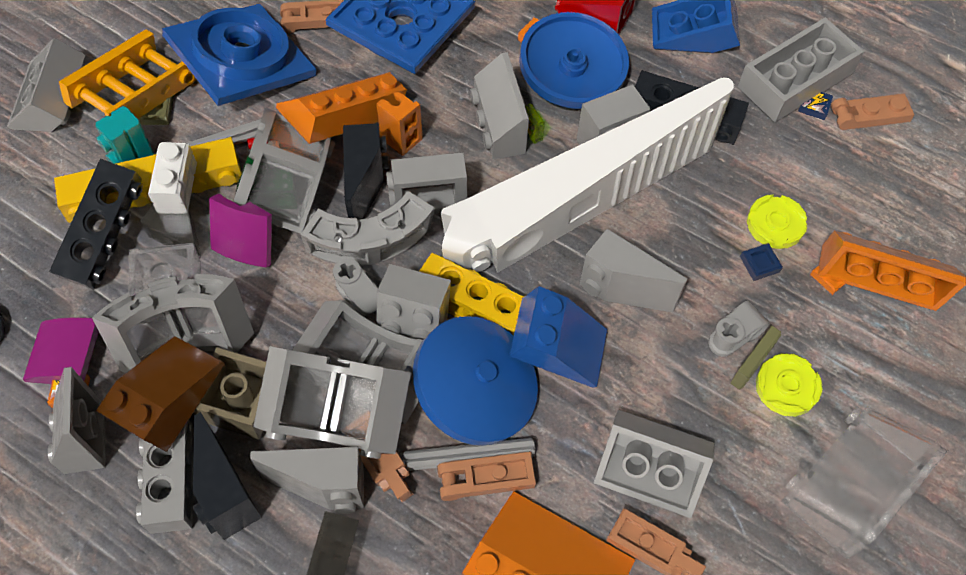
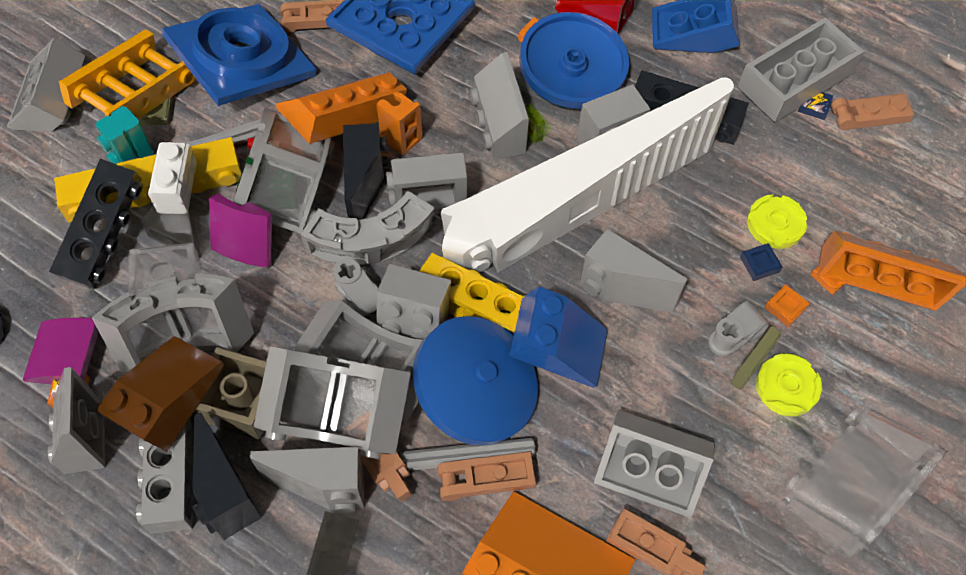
(787, 305): none -> orange tile

